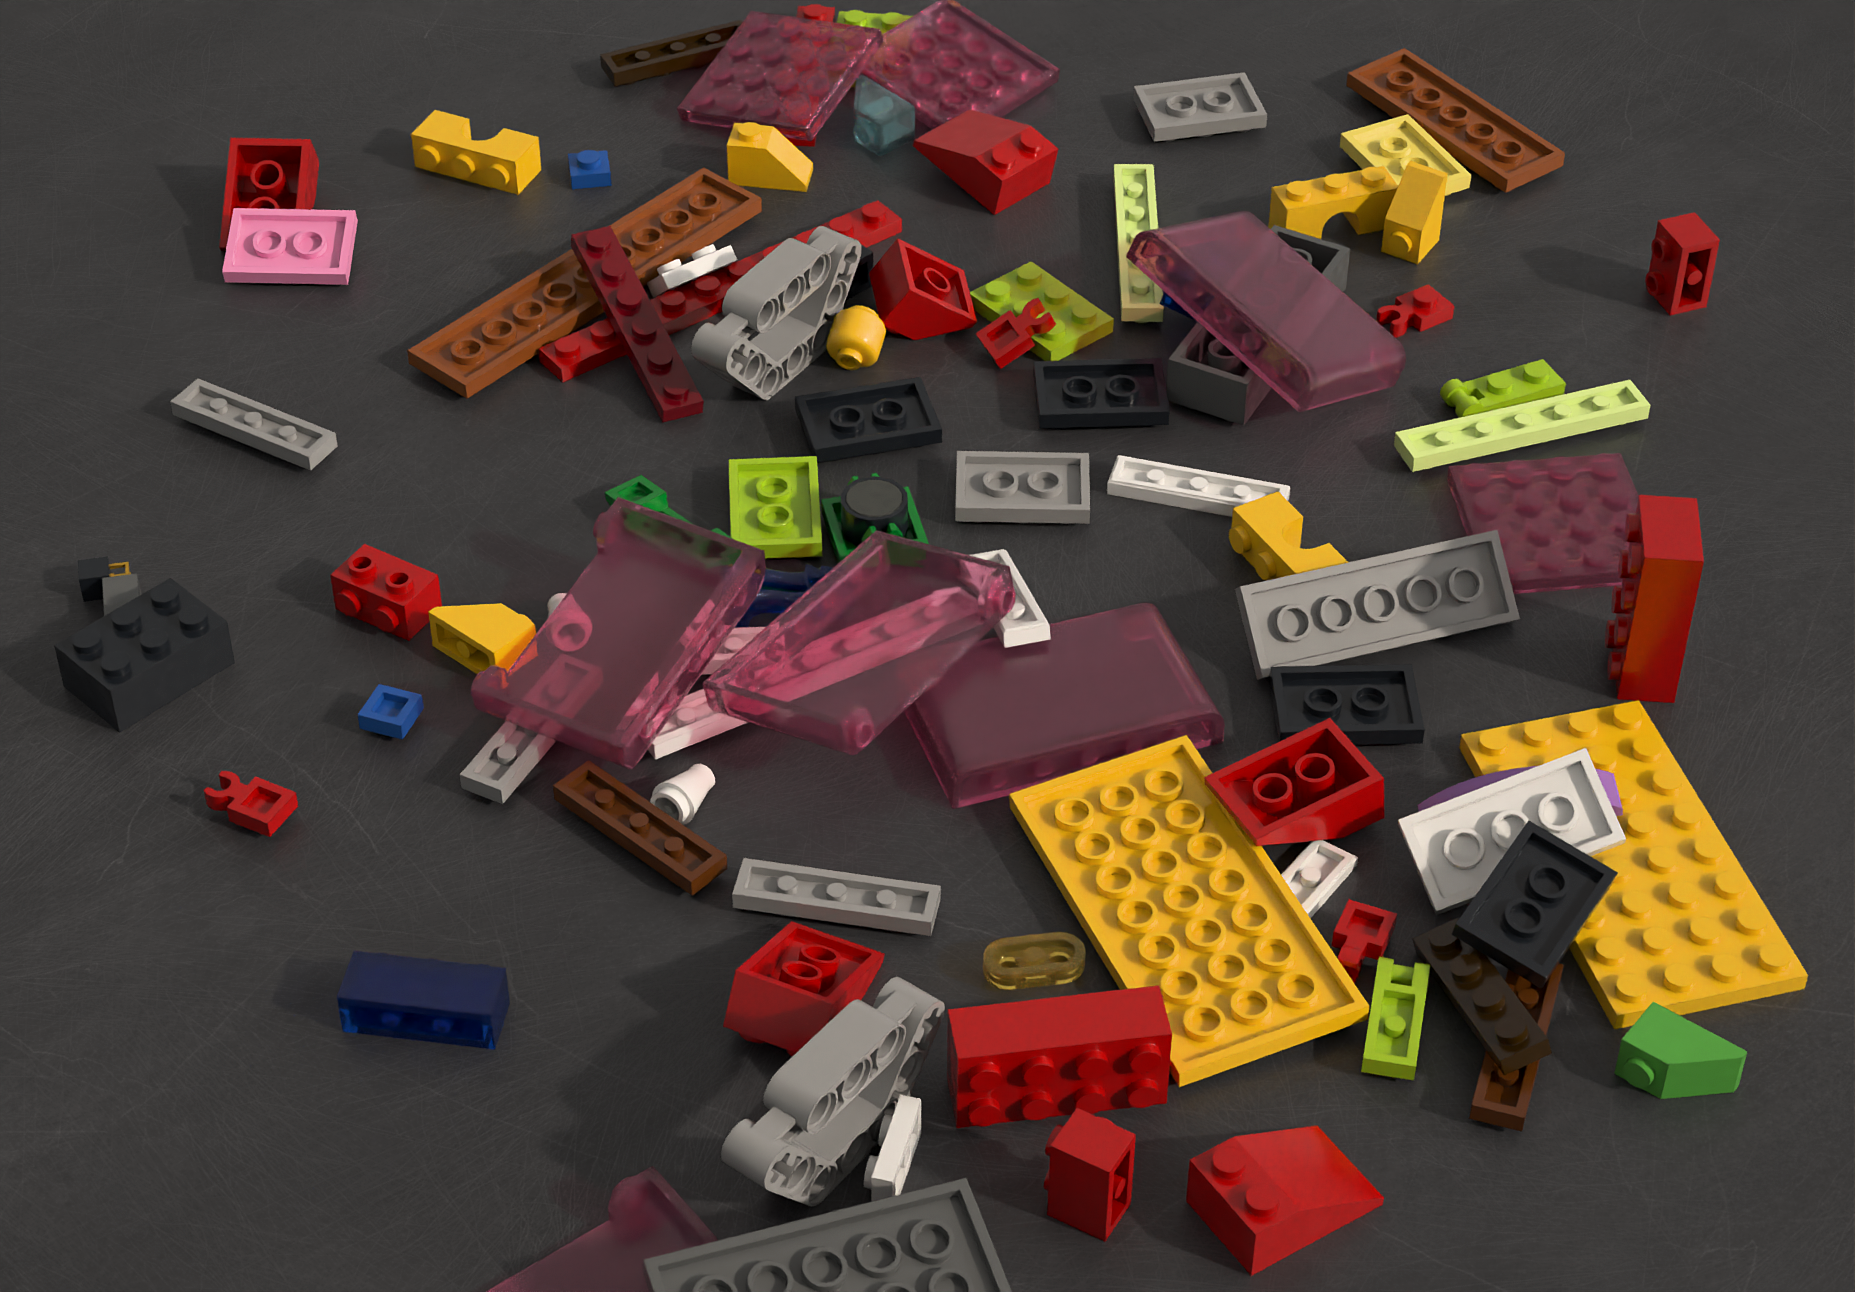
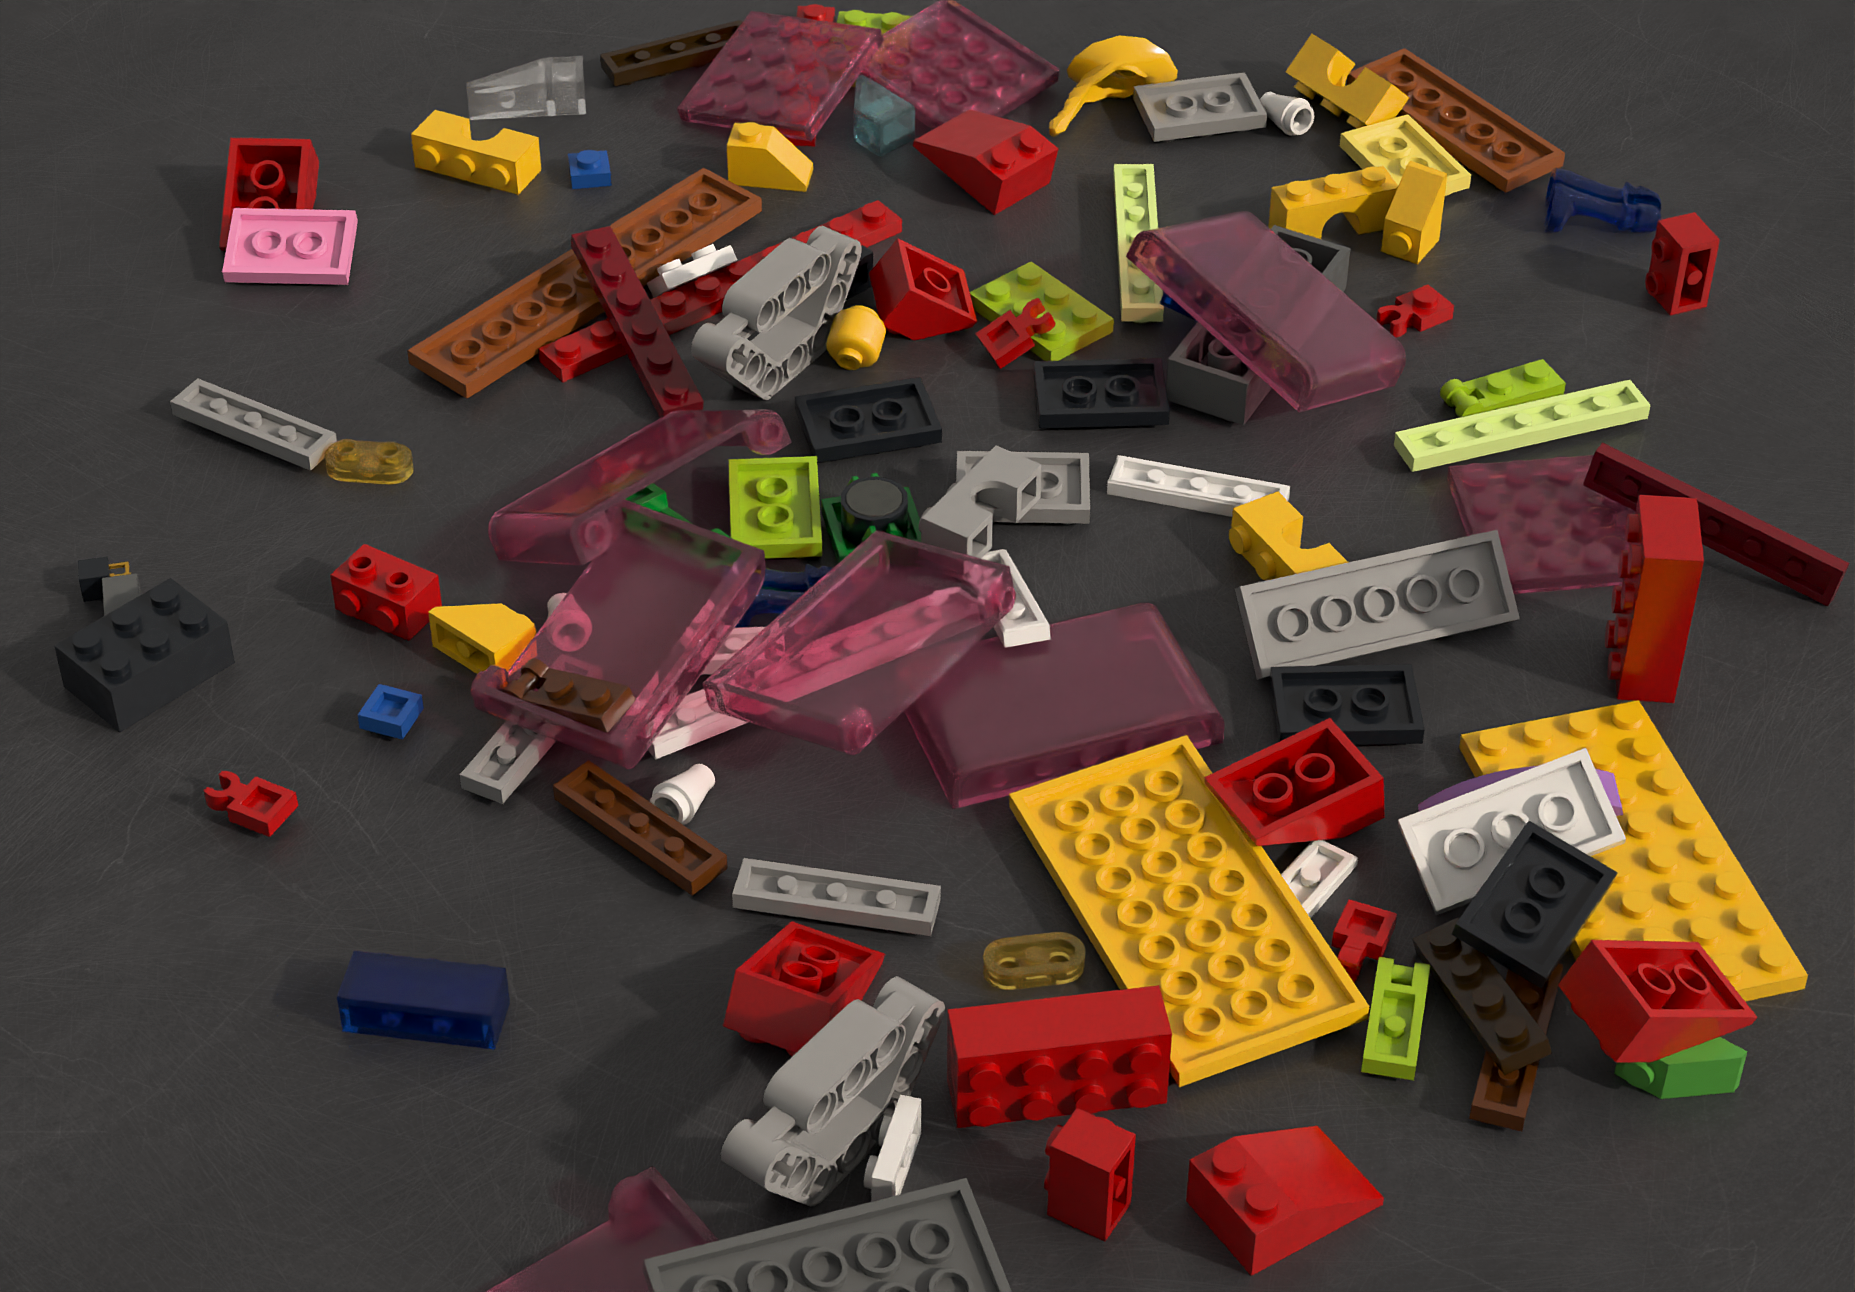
(369, 462): none -> clear yellow plate
(530, 90): none -> clear slope
(567, 515): none -> clear pink windscreen
(572, 695): none -> reddish brown plate
(995, 486): none -> light grey arch
(1112, 71): none -> yellow hat
(1289, 113): none -> white cone
(1324, 71): none -> yellow arch
(1576, 195): none -> clear blue piece
(1652, 997): none -> red slope
(1723, 526): none -> dark red plate

